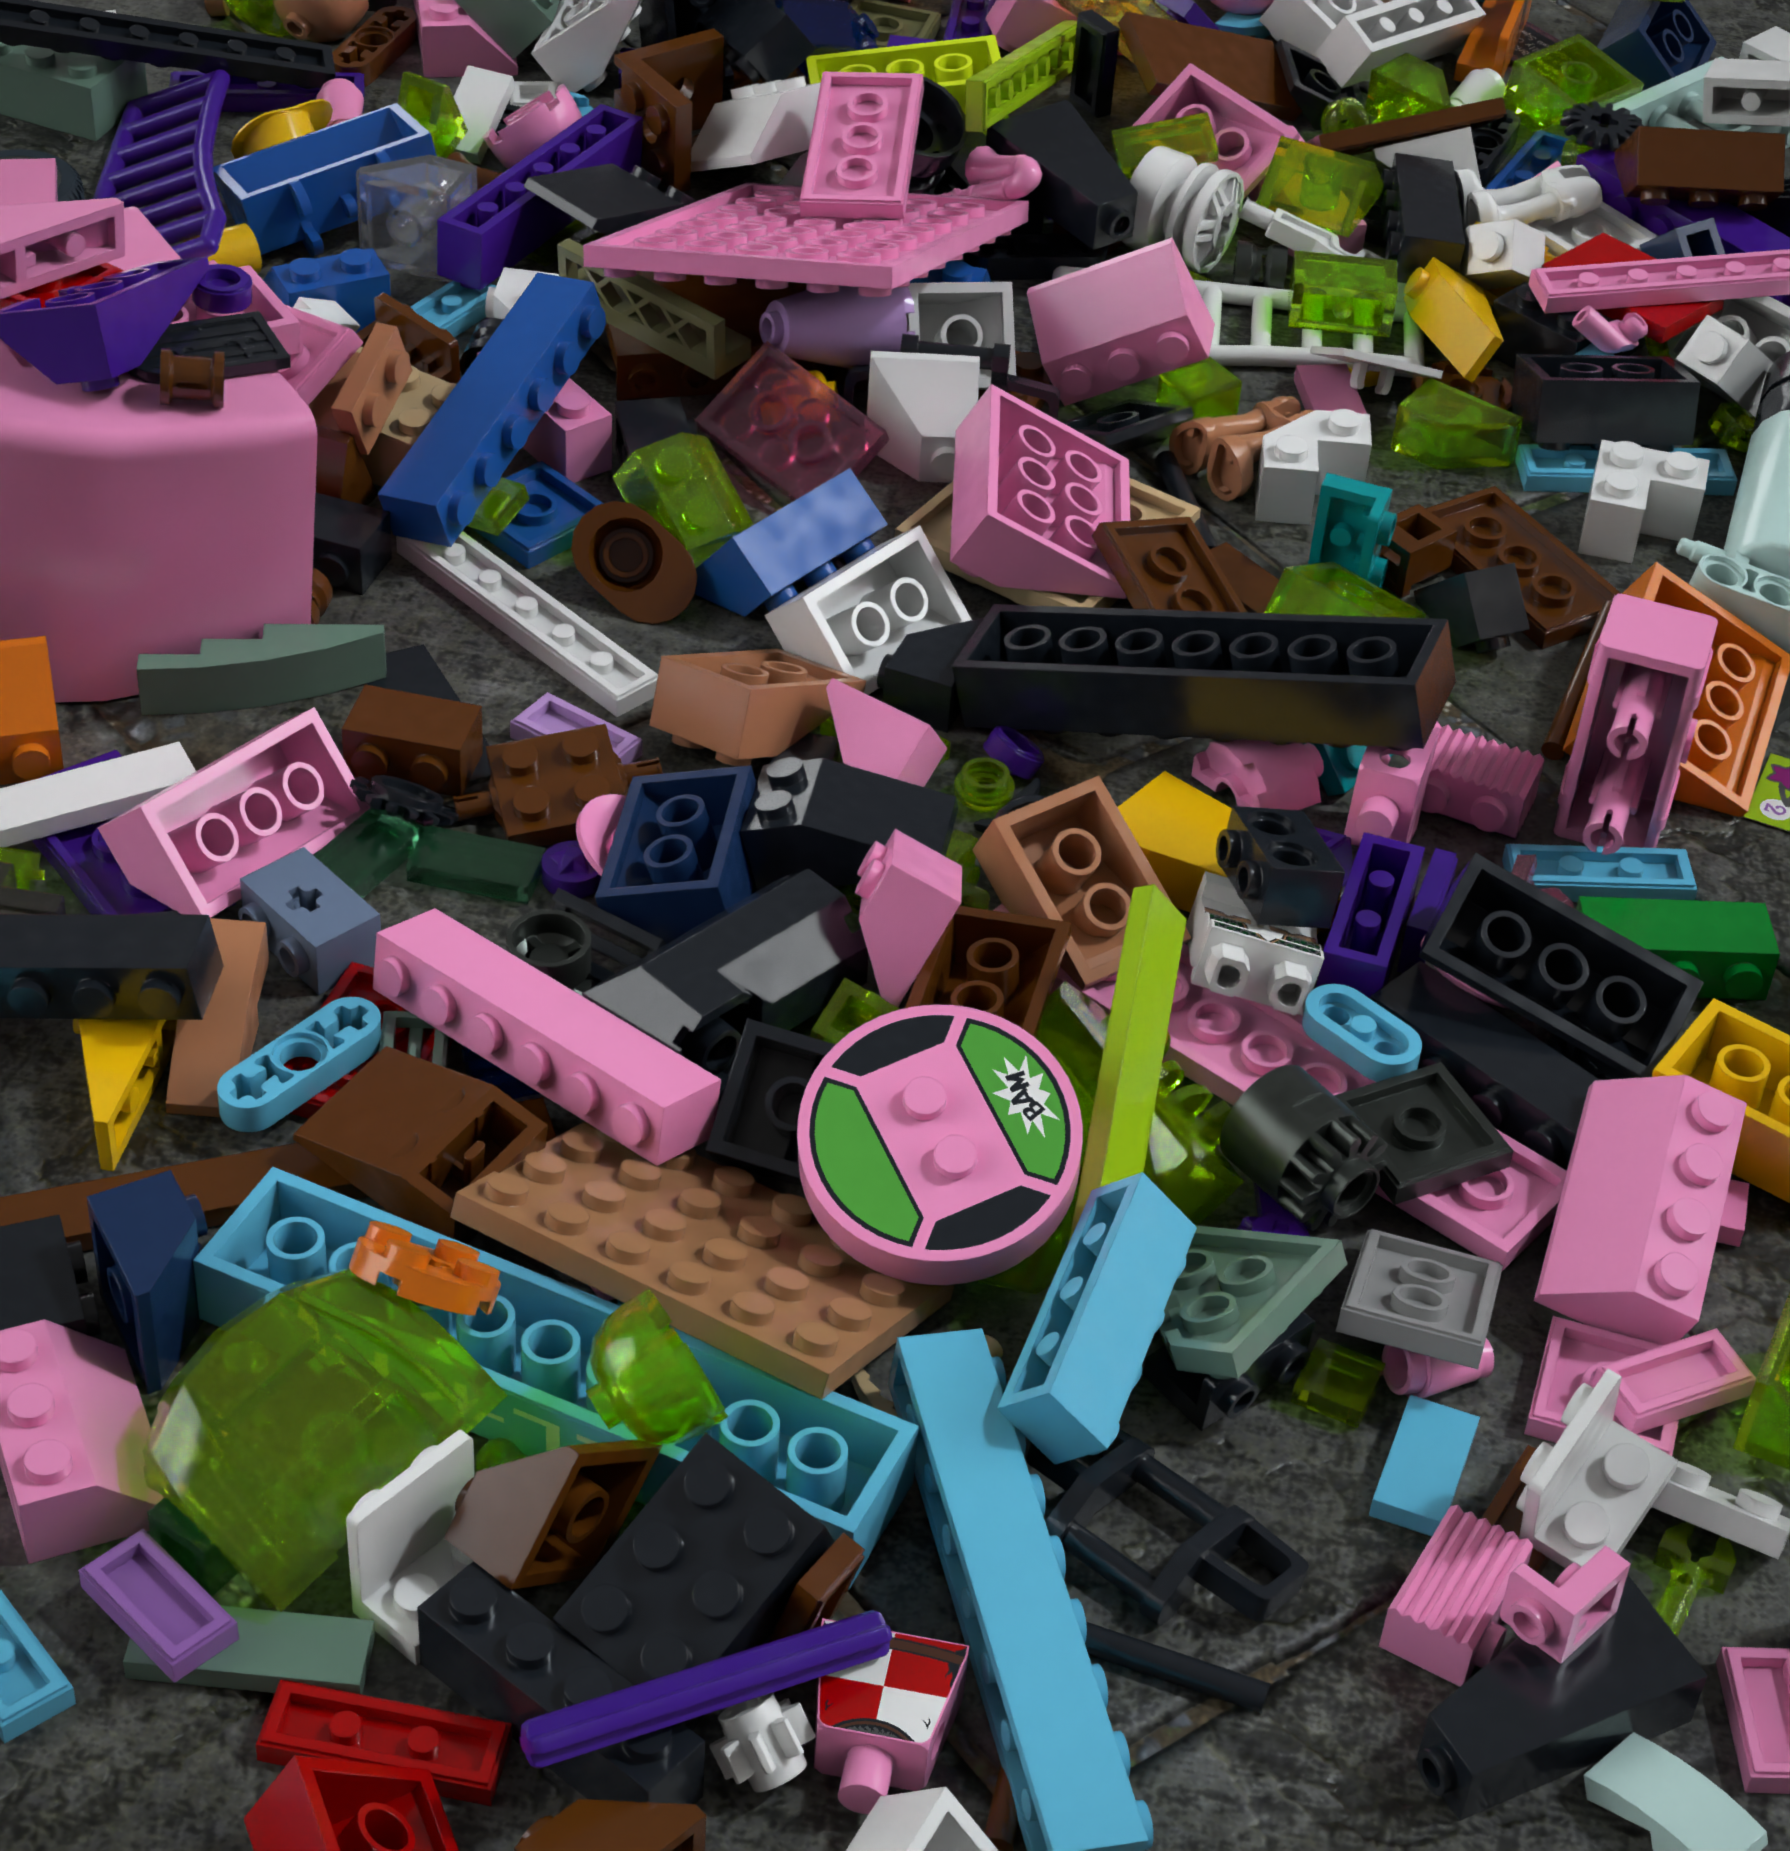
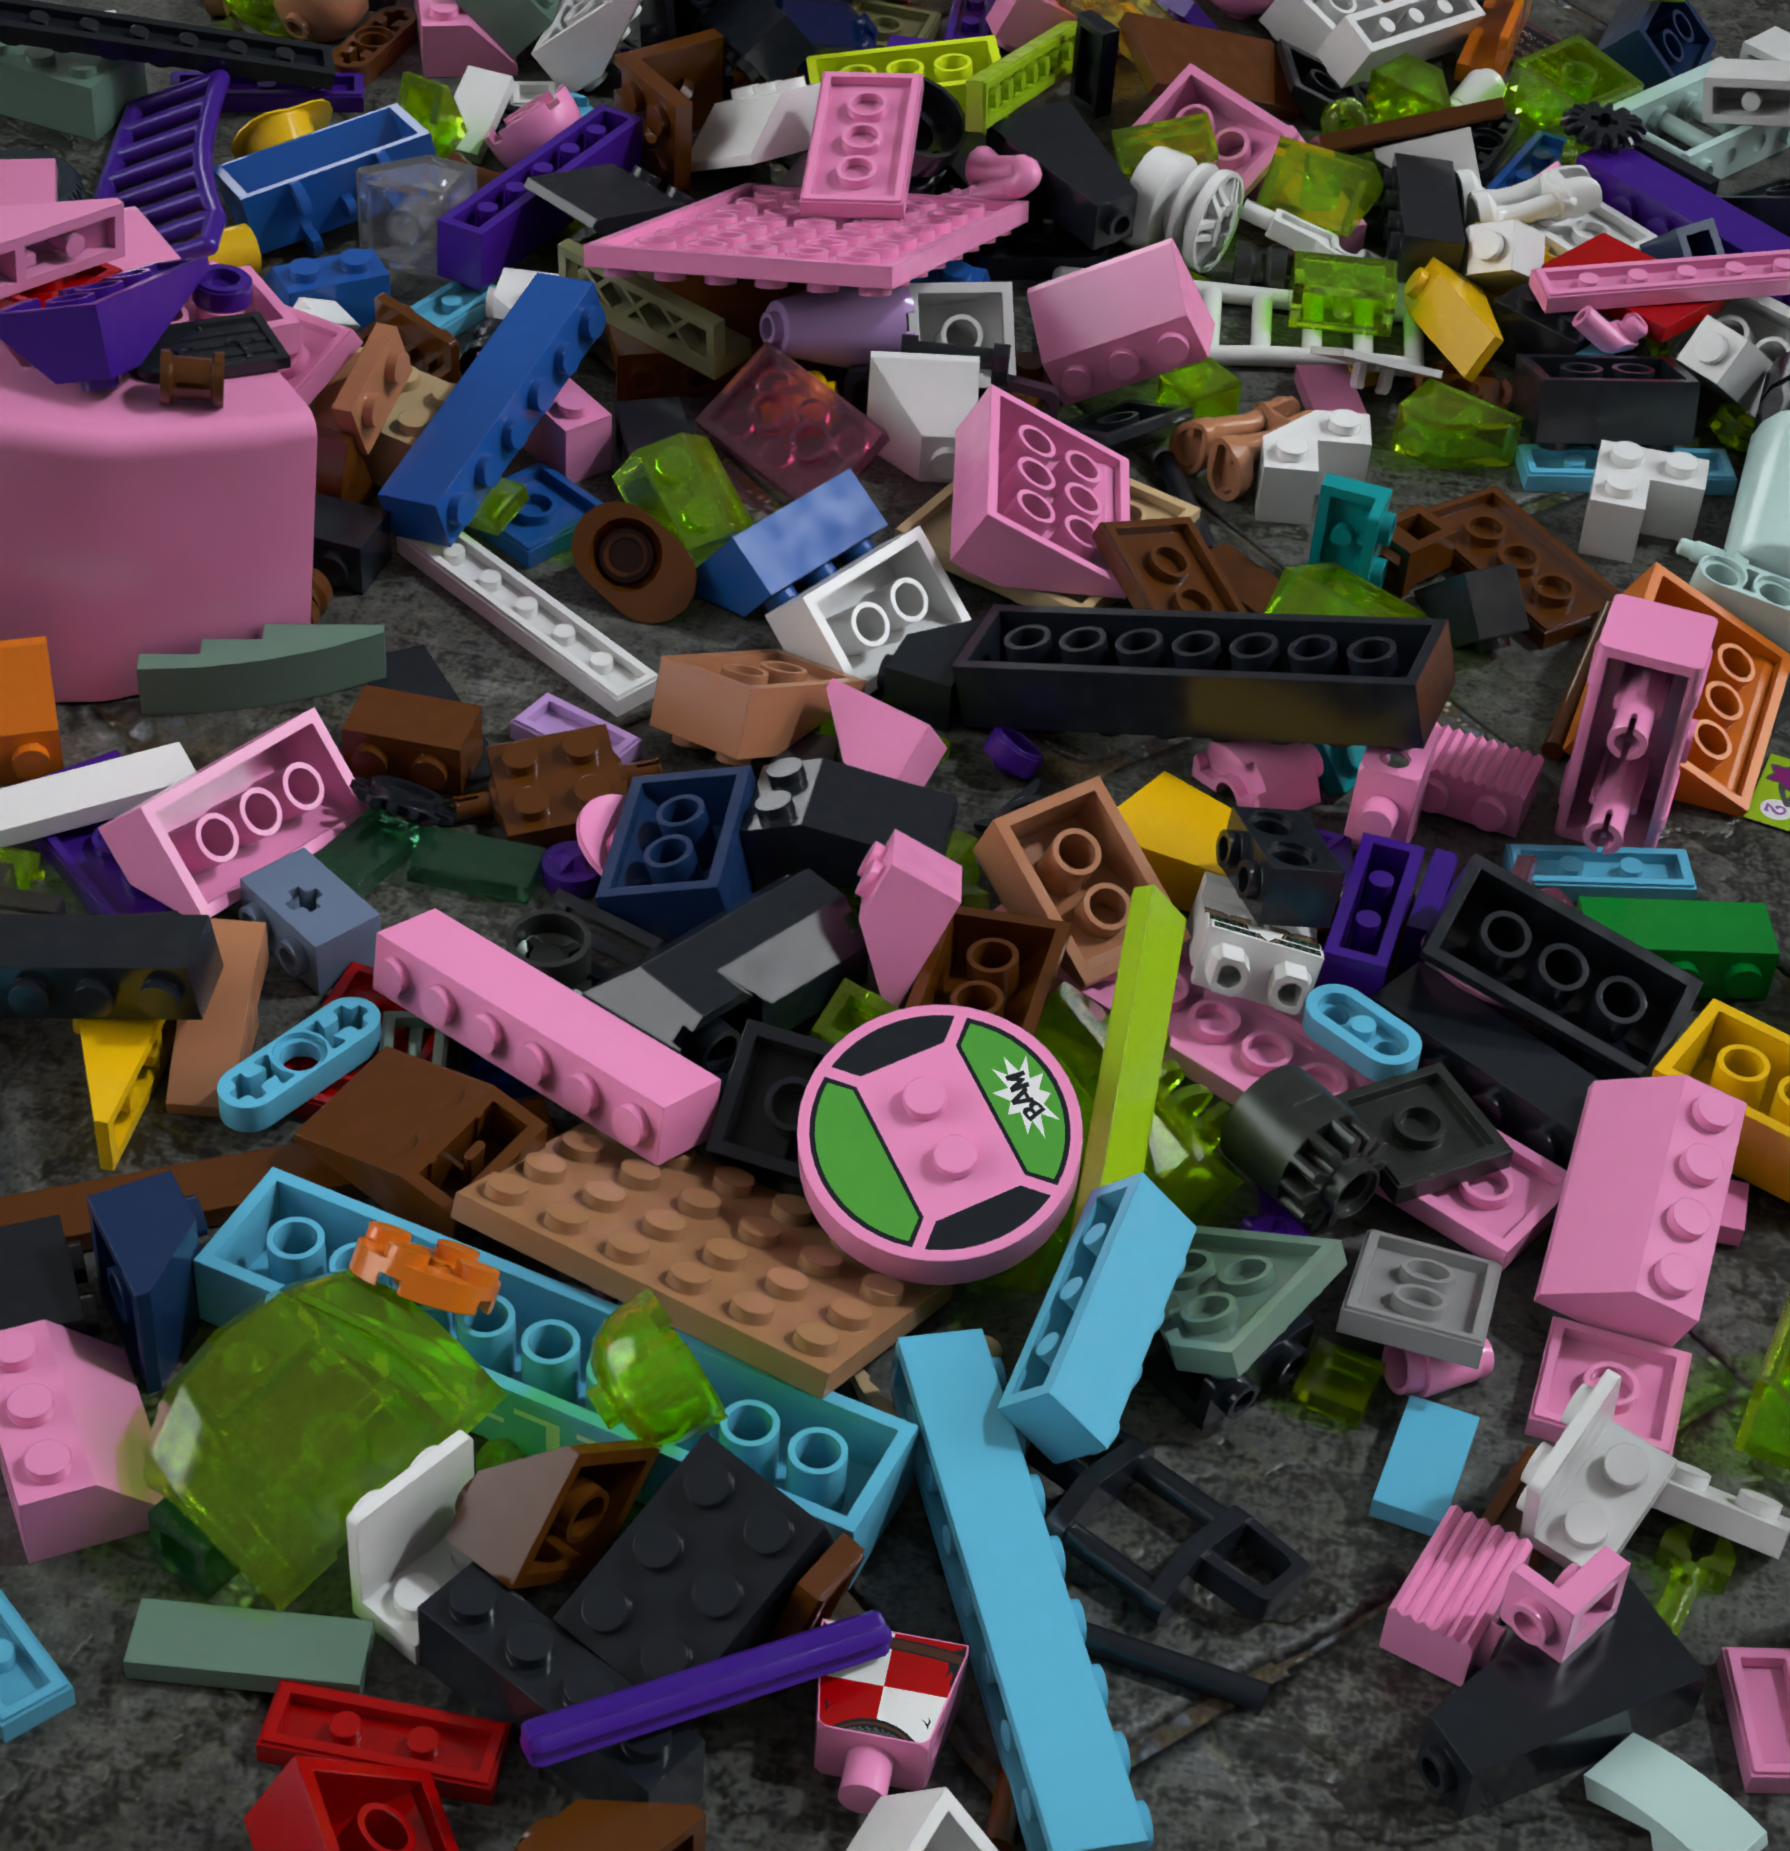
(158, 1605): medium lavender tile -> none
(344, 98): bright pink cone -> none
(763, 1742): white gear -> none
(984, 784): clear neon green plate -> none
(1243, 25): medium azure tile -> none
(1678, 1381): bright pink tile -> none
(1702, 167): reddish brown slope -> none

